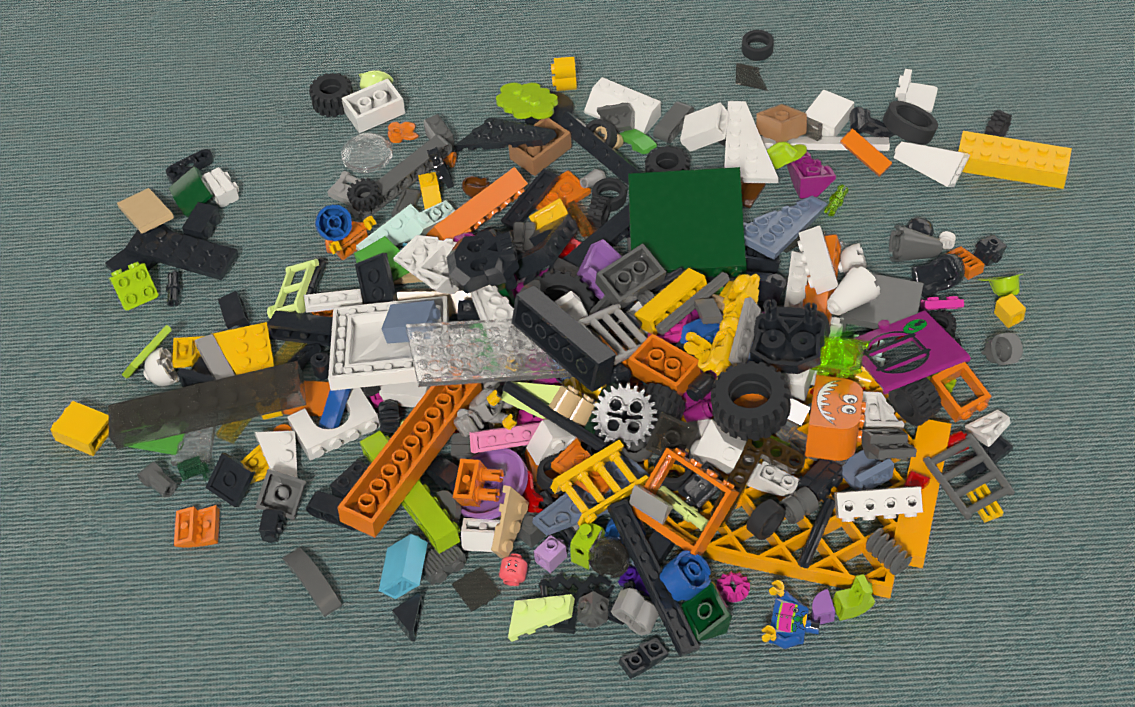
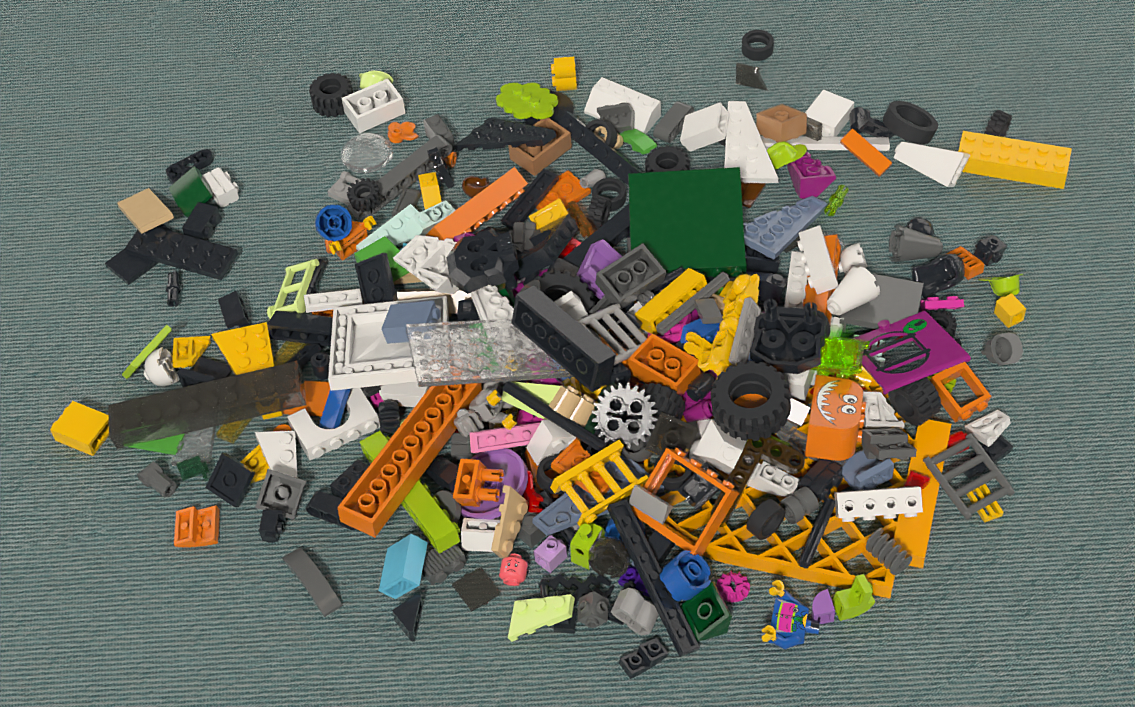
(133, 285): lime bracket -> none
(213, 357): light grey tile -> none
(689, 513): yellowish green pin -> none
(915, 93): white bracket -> none
(948, 239): white bush -> none

